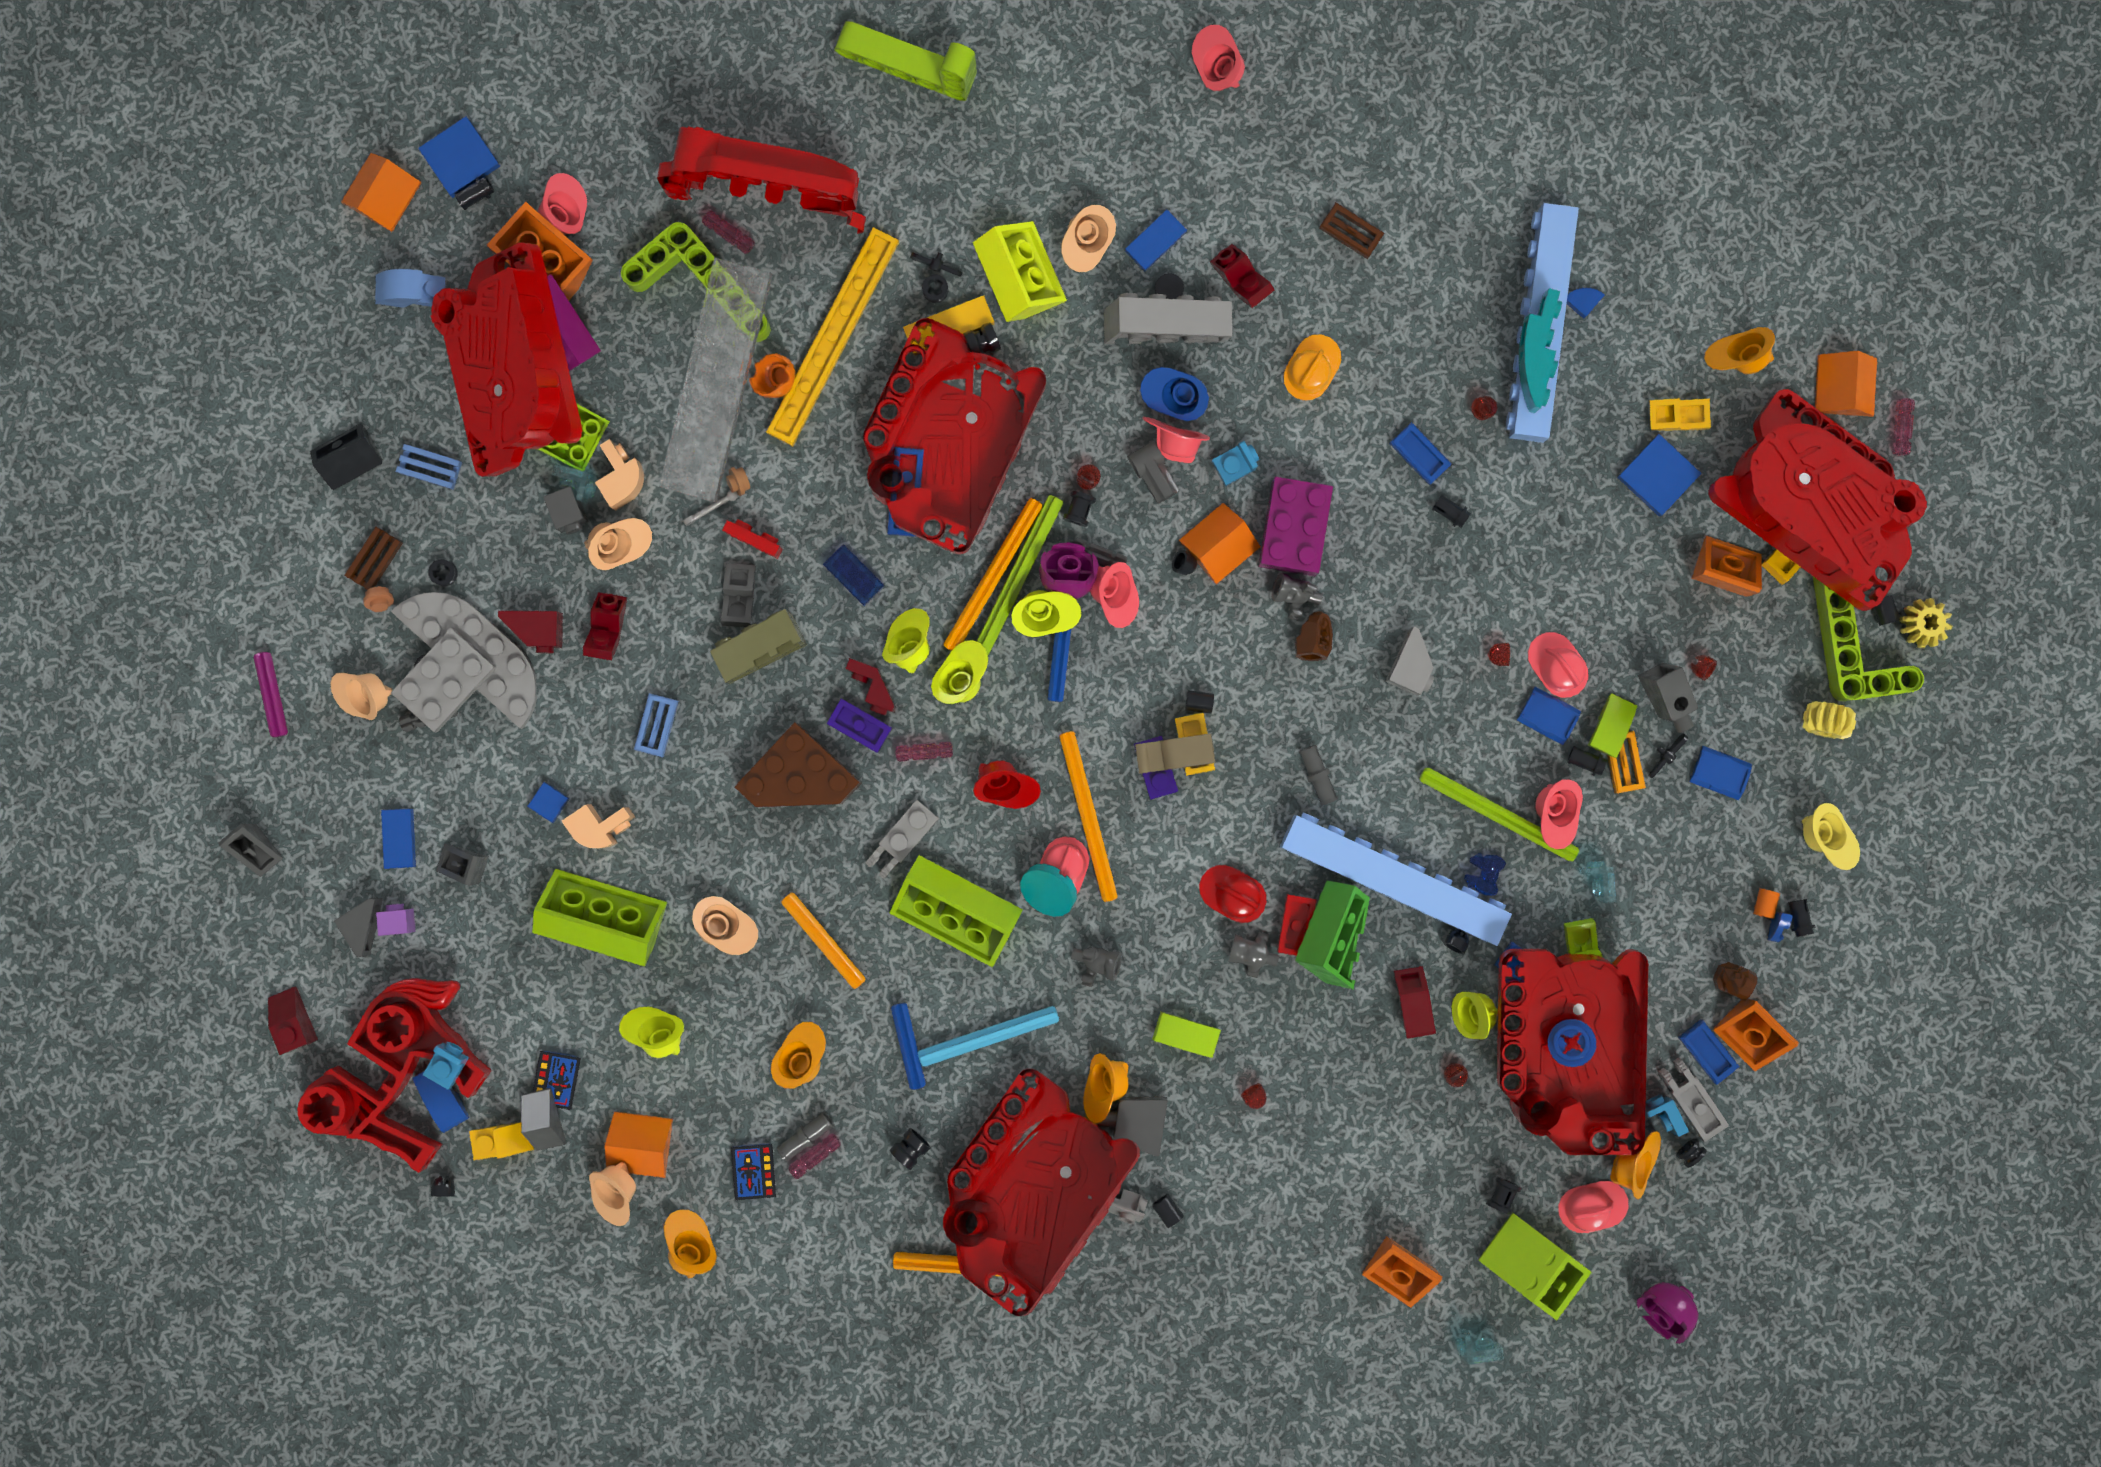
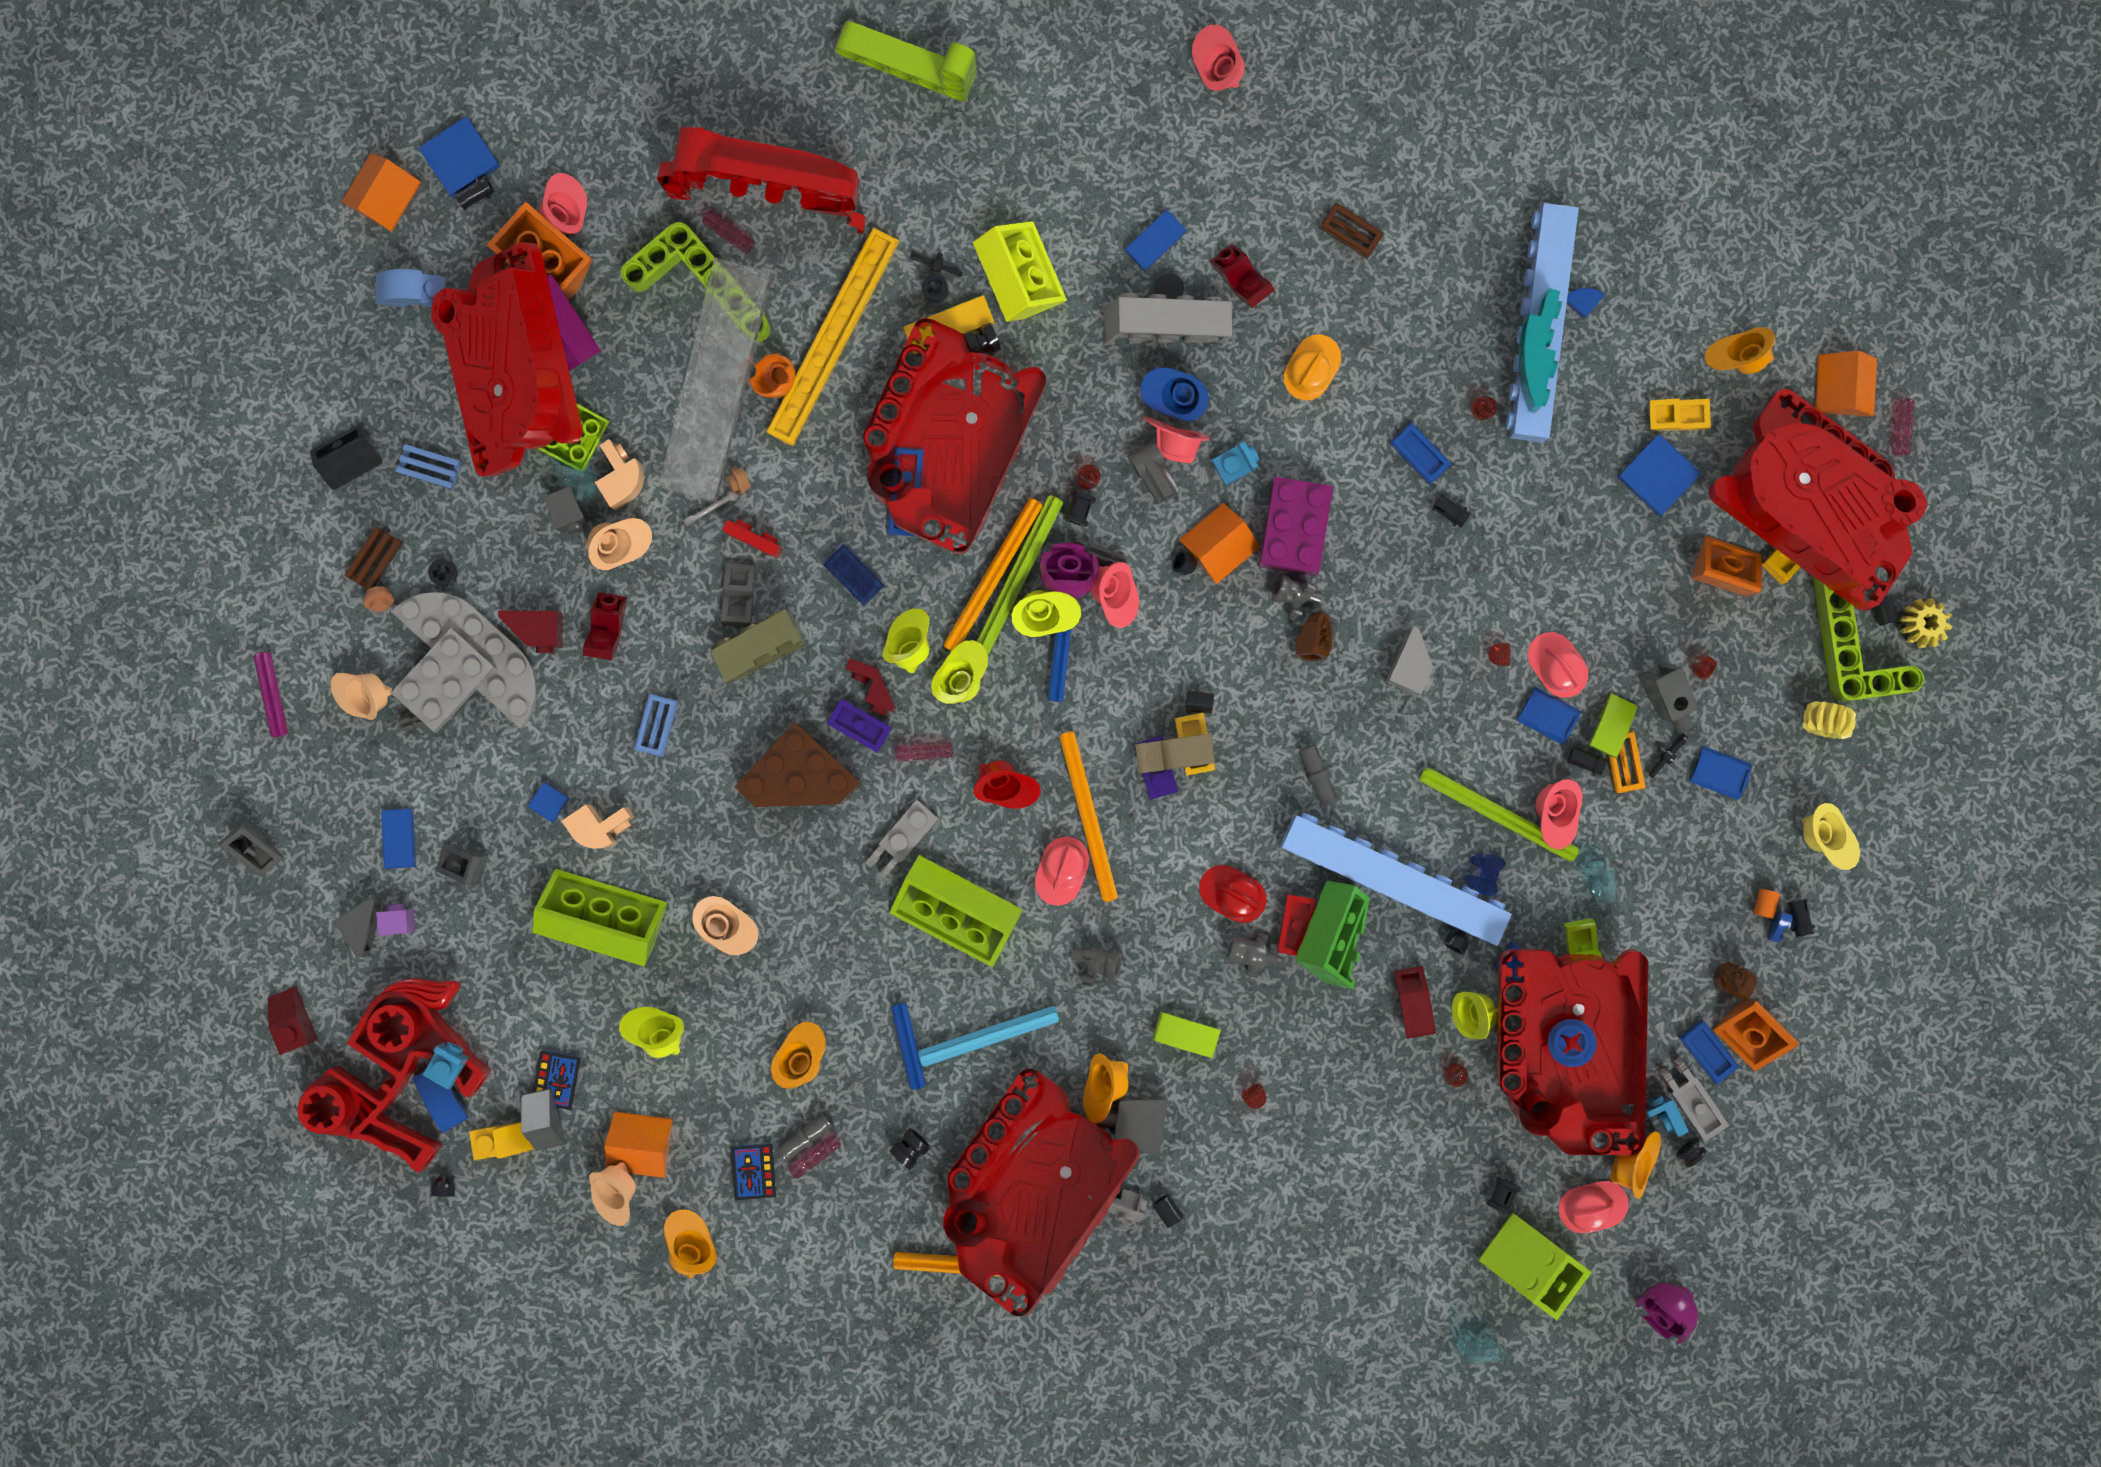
(823, 940): light orange axle -> none
(1048, 890): teal tile -> none
(1088, 238): light nougat piece -> none
(1401, 1273): orange slope -> none

